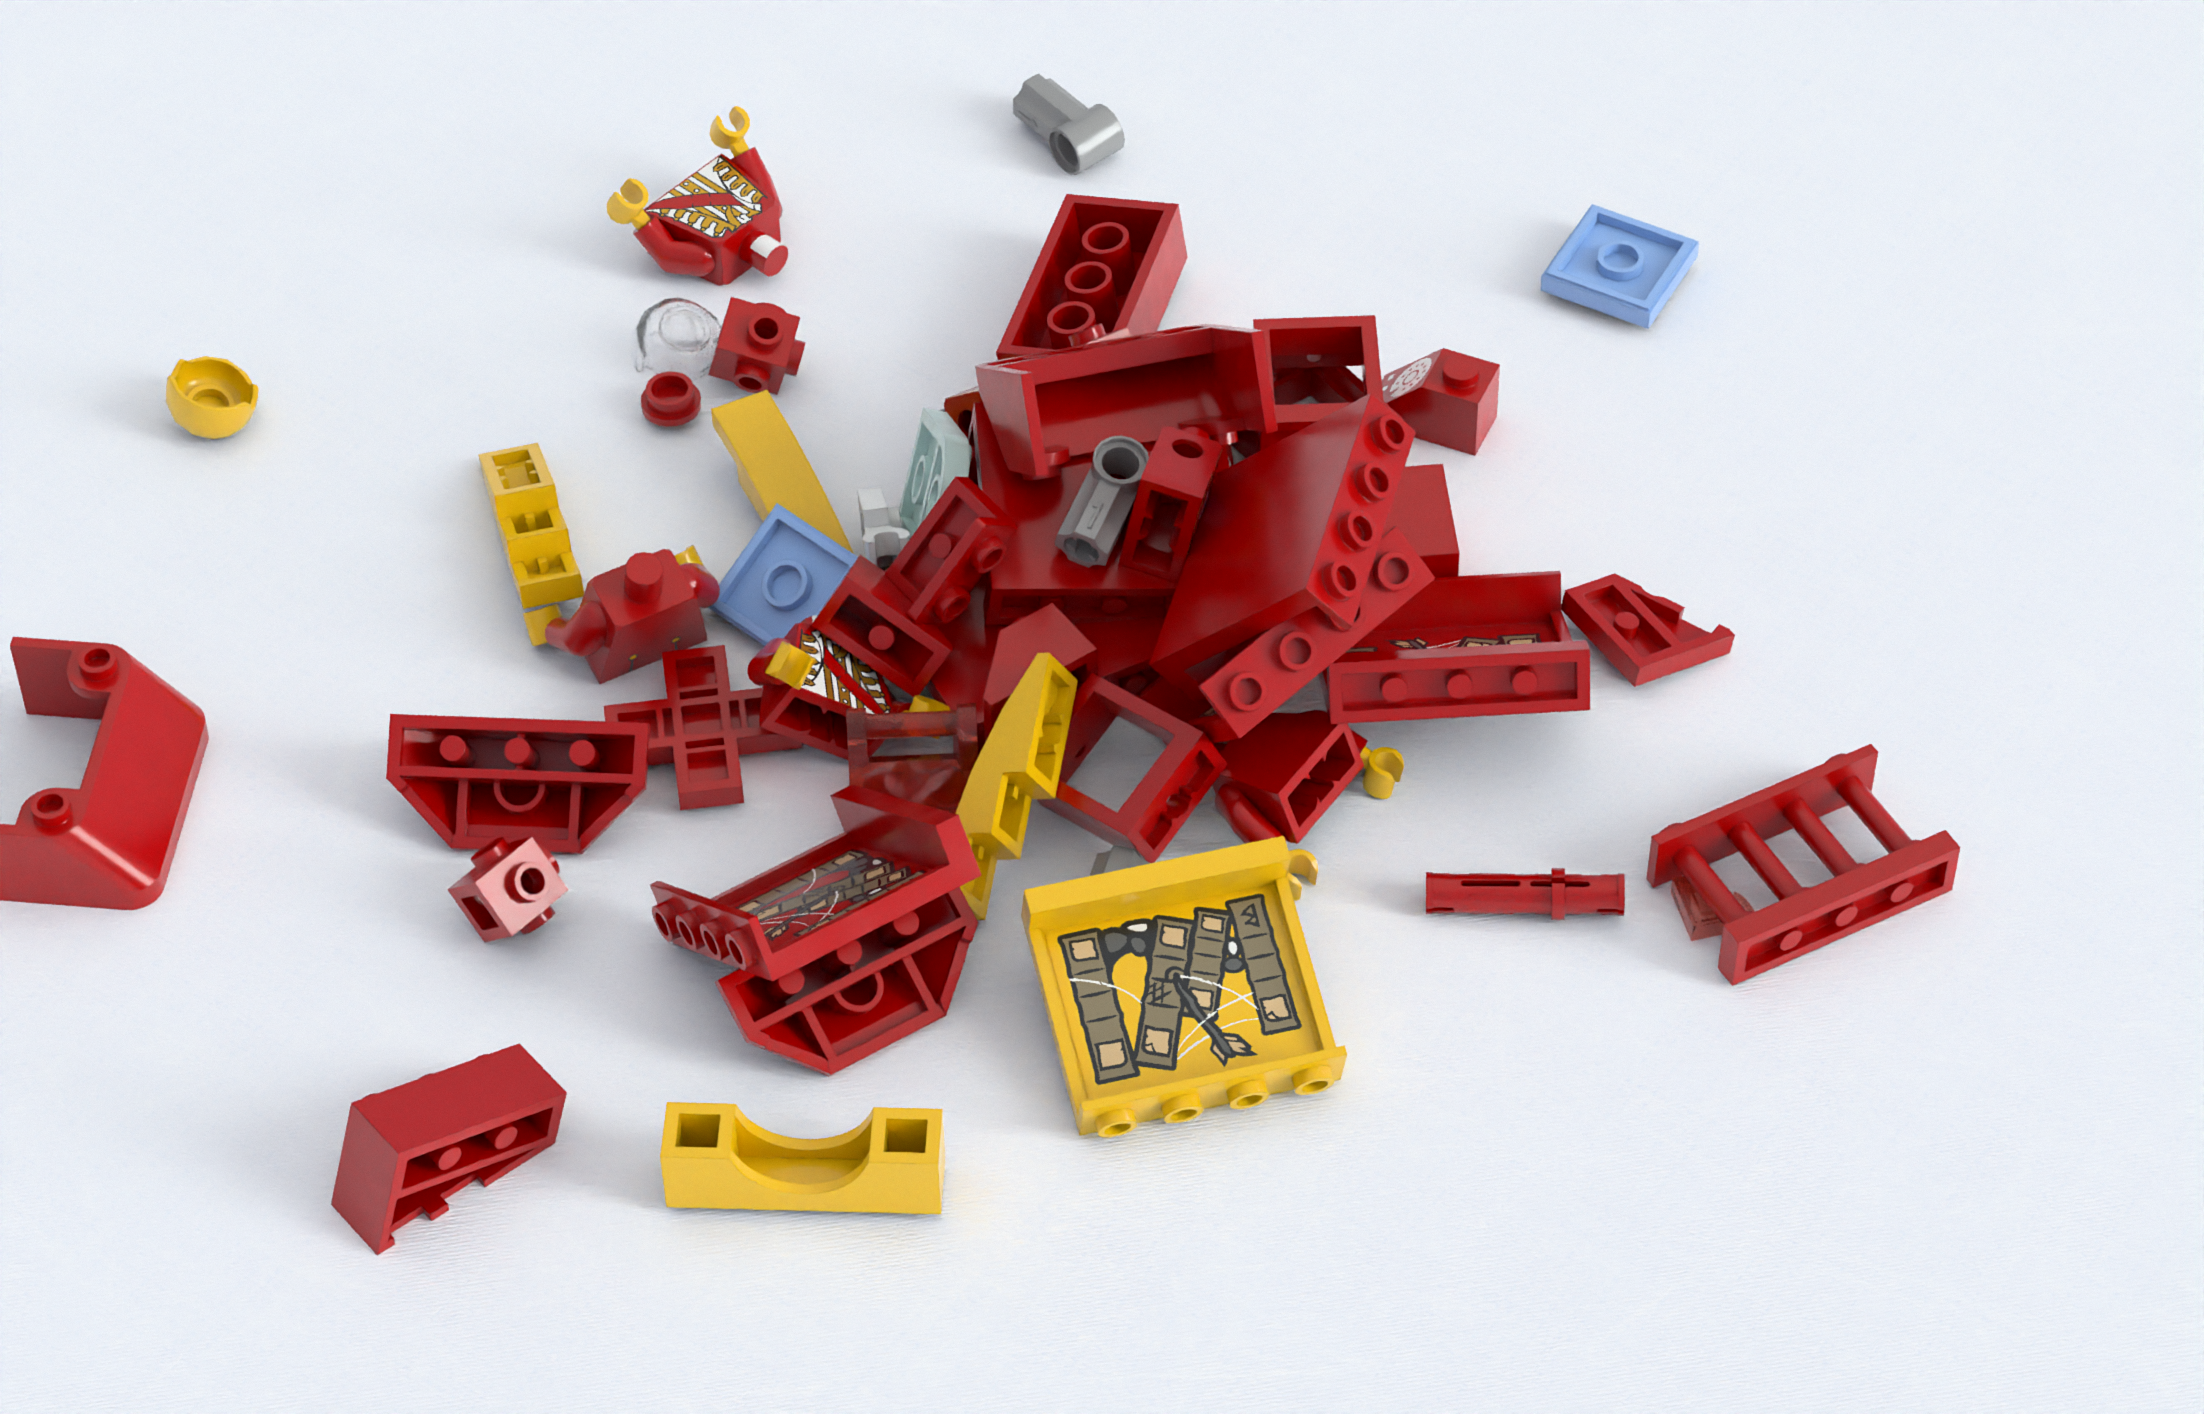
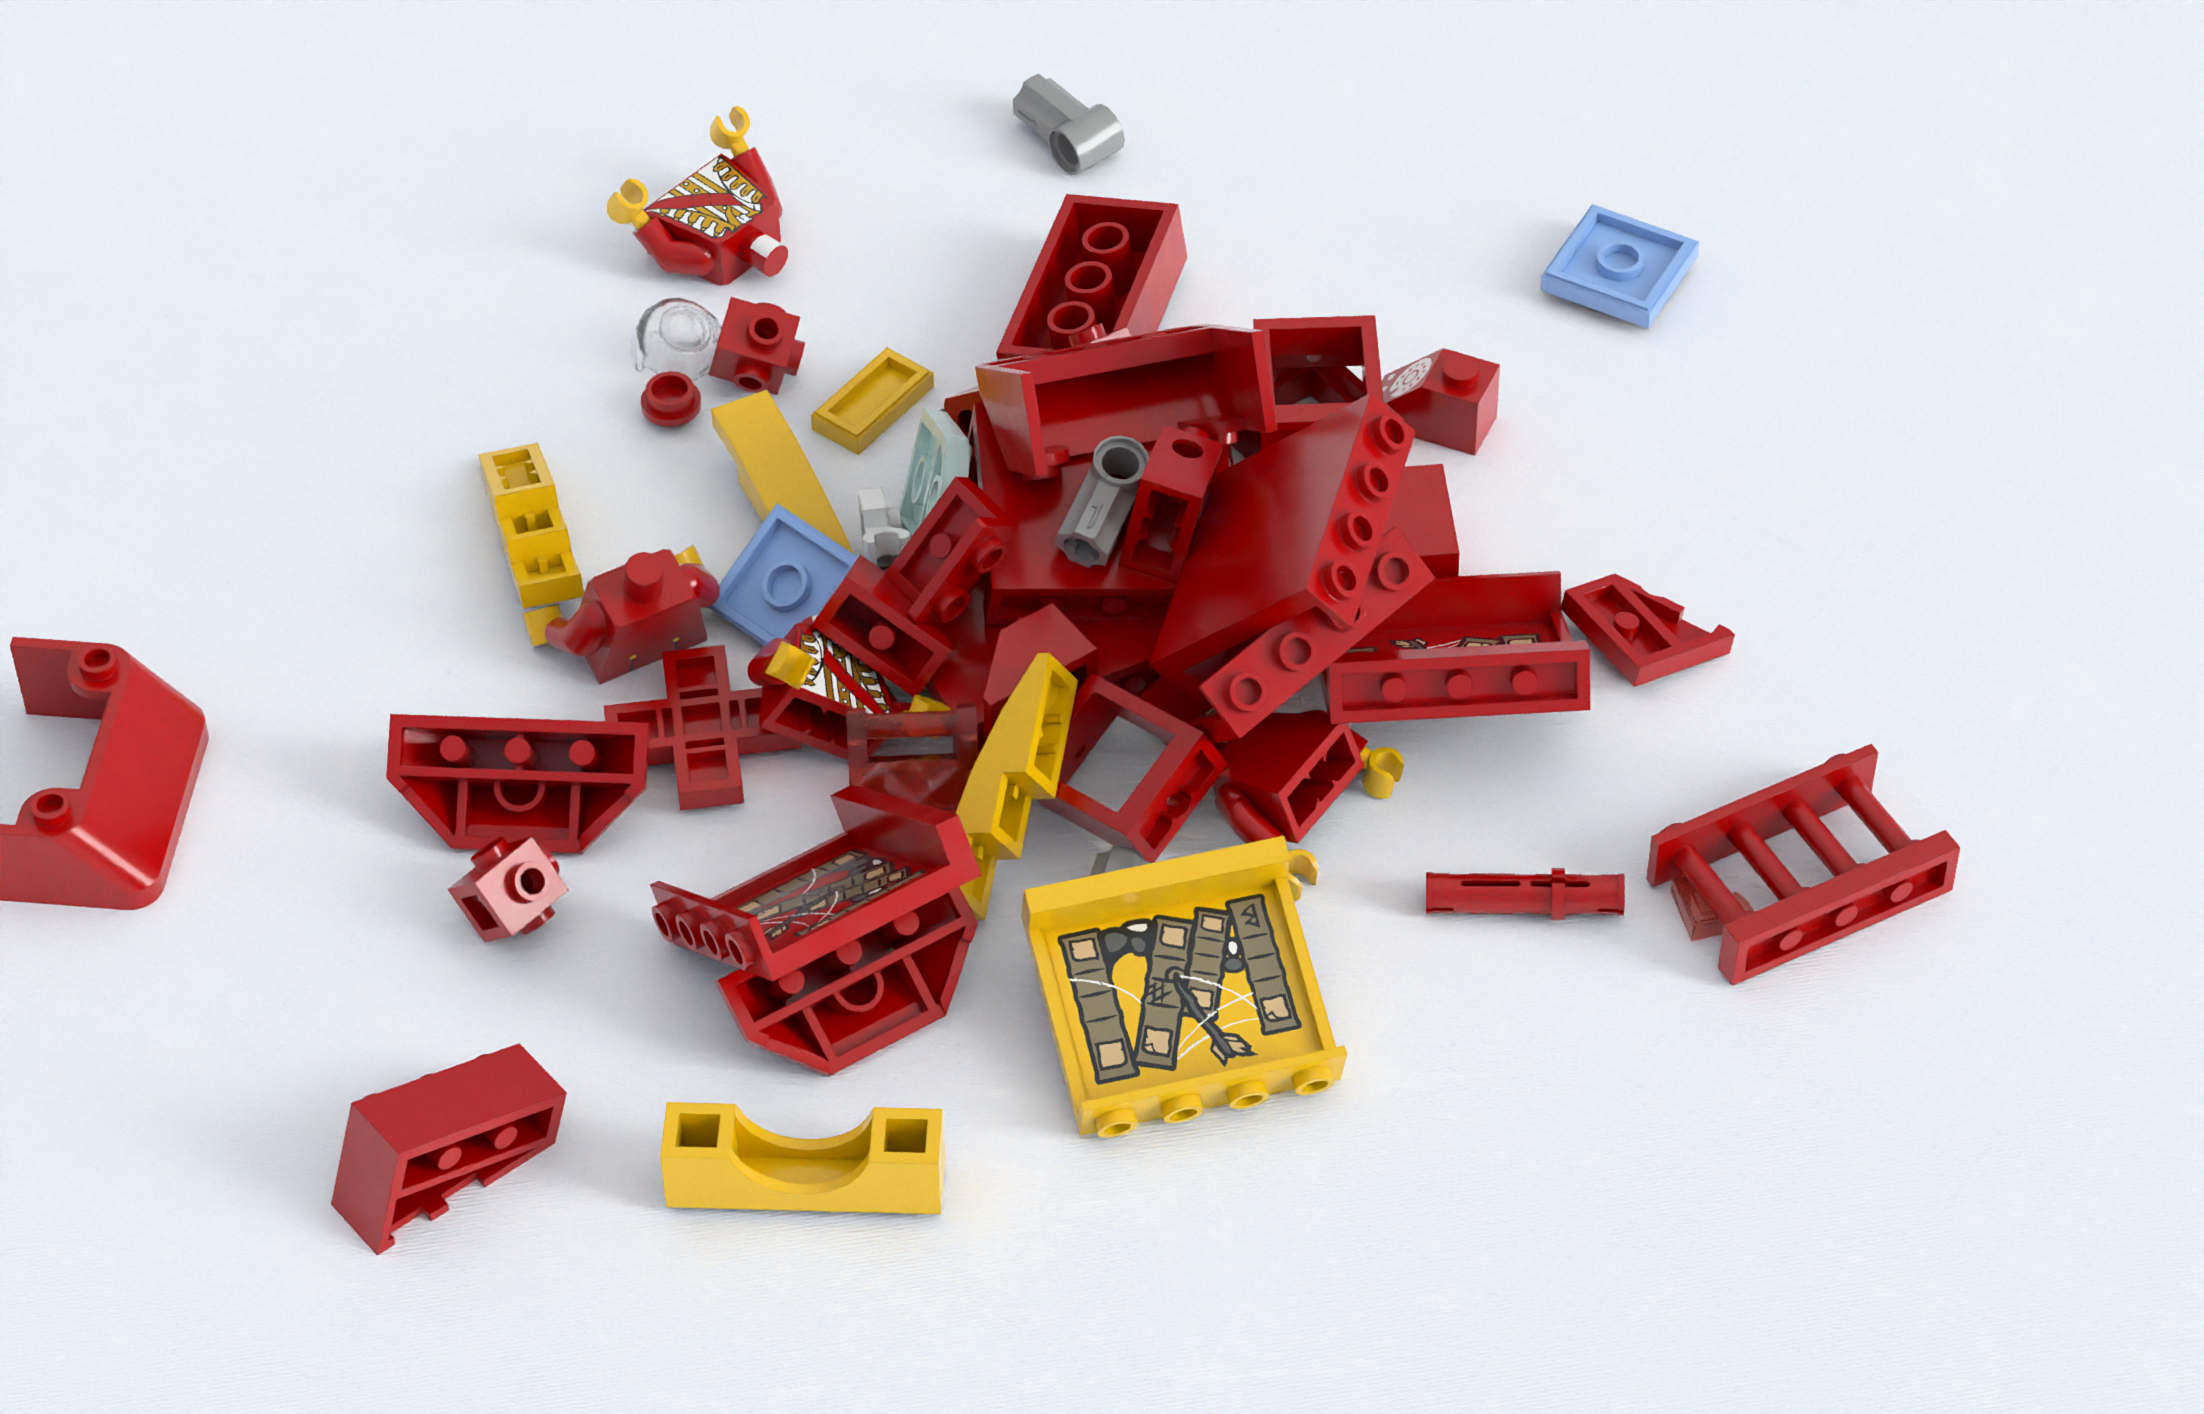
(210, 397): yellow hair -> none
(872, 401): none -> yellow tile

